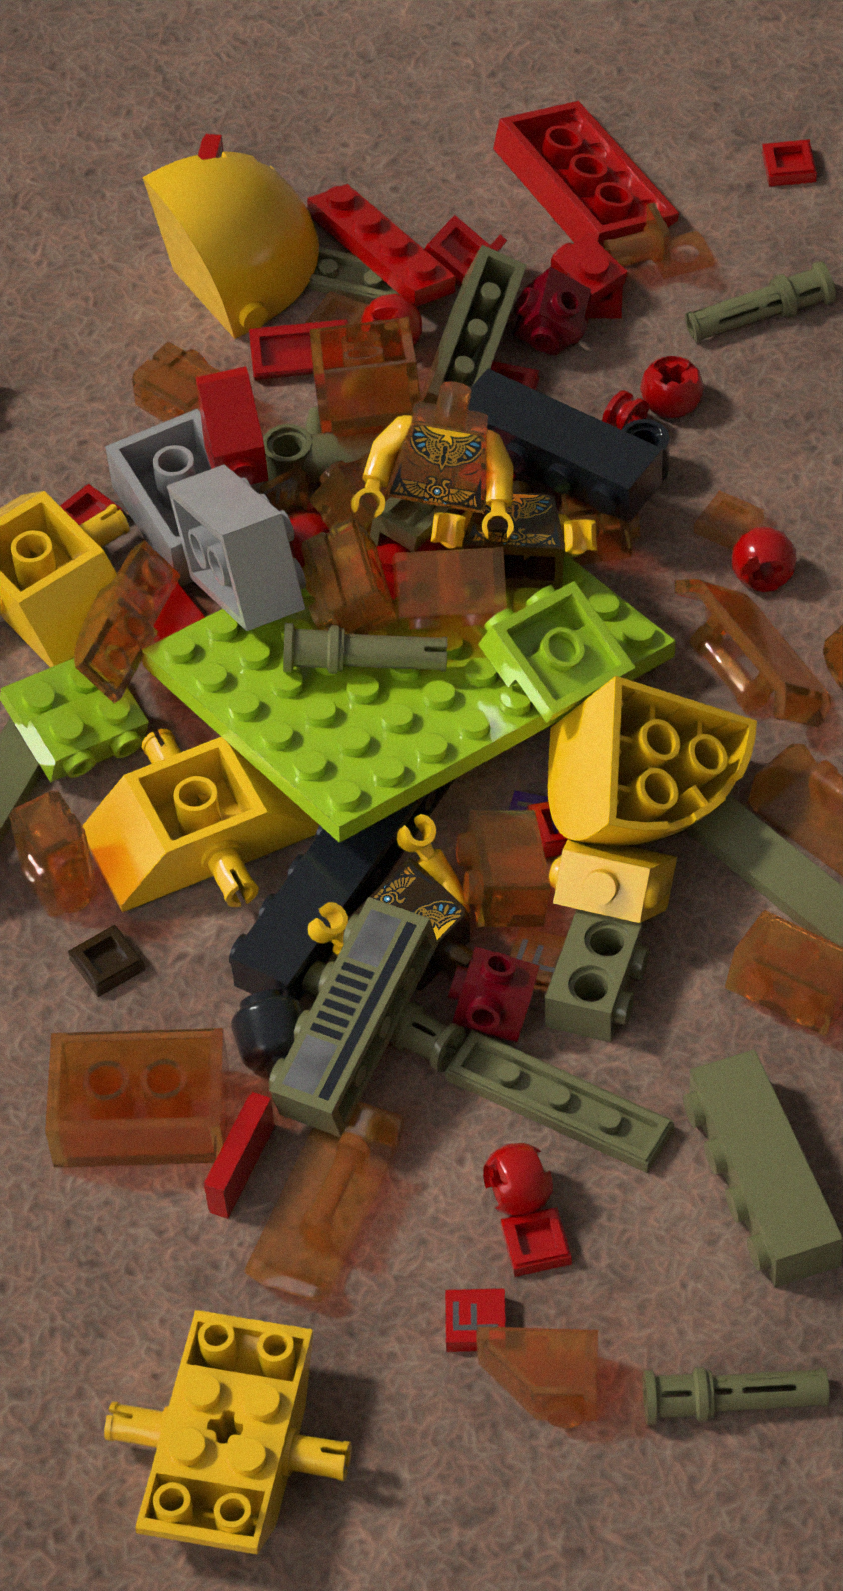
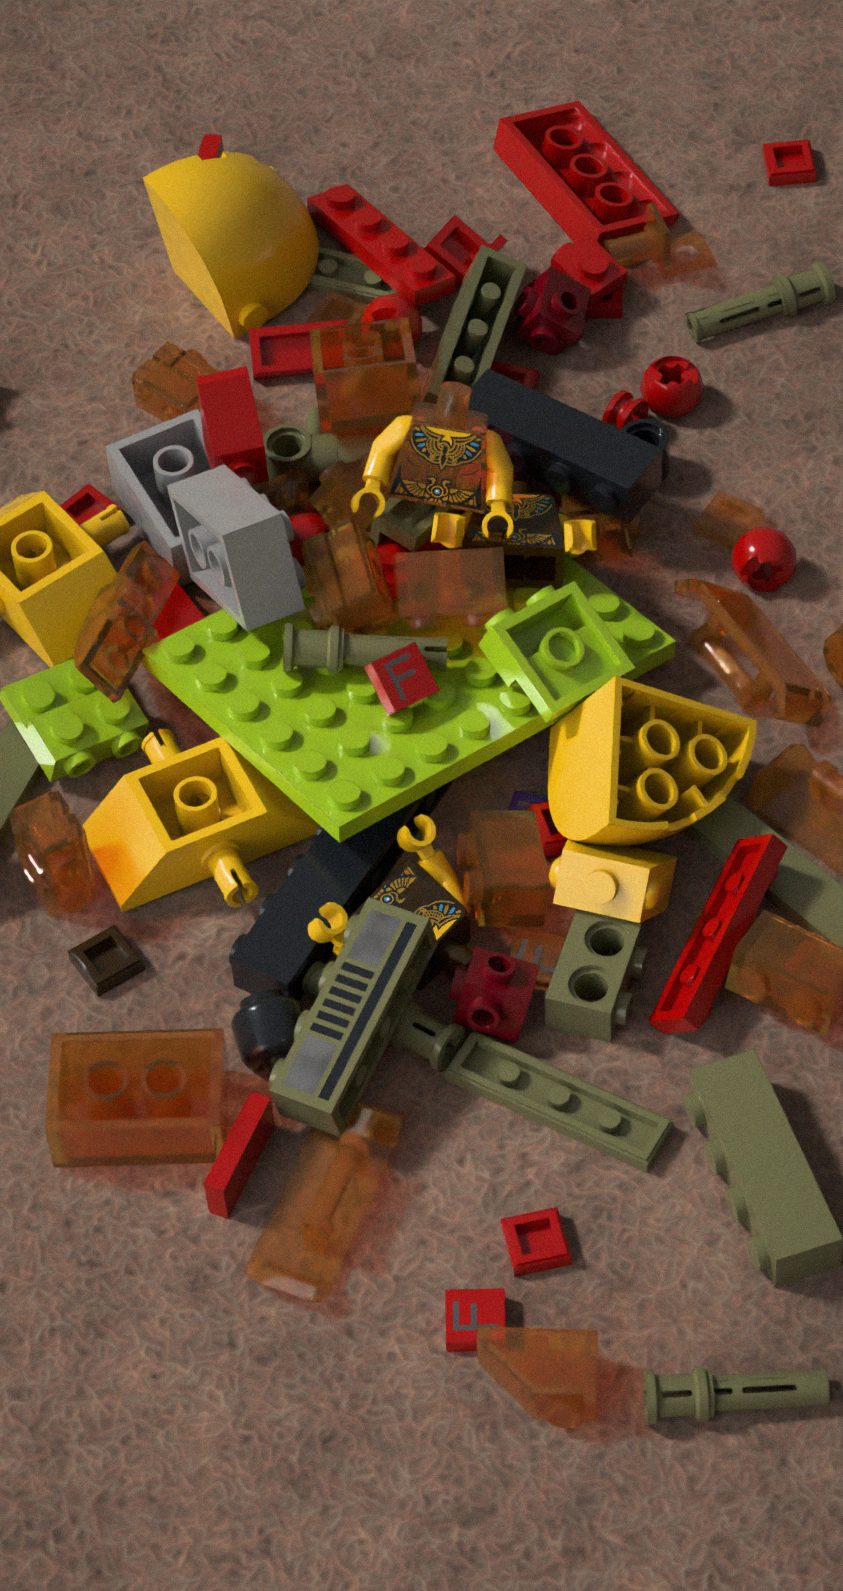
(228, 1434): yellow slope -> none
(401, 678): none -> red tile
(517, 1179): red piece -> none
(720, 927): none -> red plate

